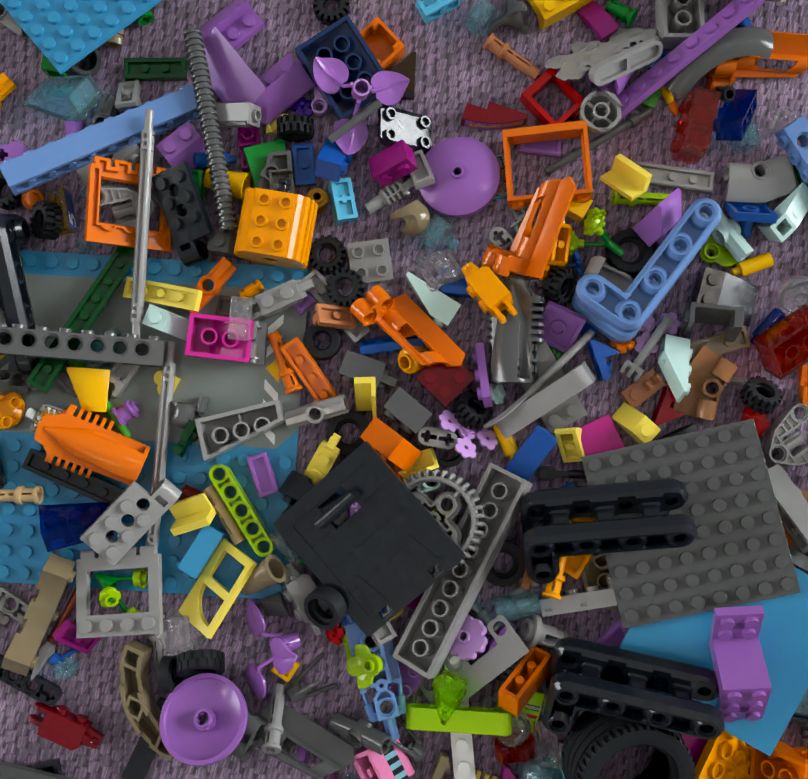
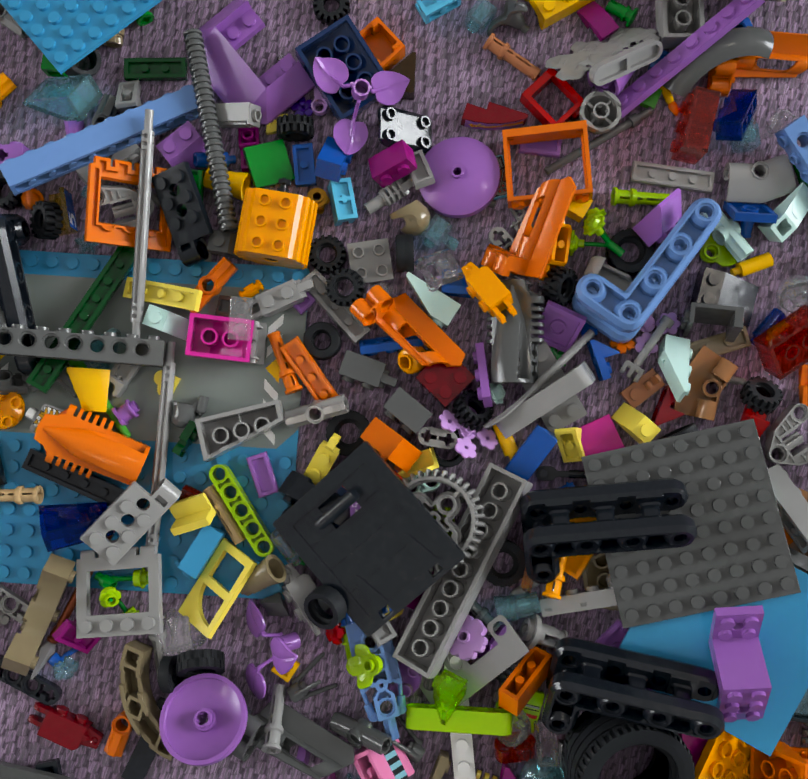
(118, 736): none -> orange piece
(278, 166): dark grey slope -> none
(334, 316): nougat plate -> none
(354, 121): dark grey bar -> none
(366, 394): light yellow panel -> none
(404, 253): none -> black tyre
(577, 263): blue plant -> none
(627, 178): light yellow panel -> none
(727, 93): black pin -> none

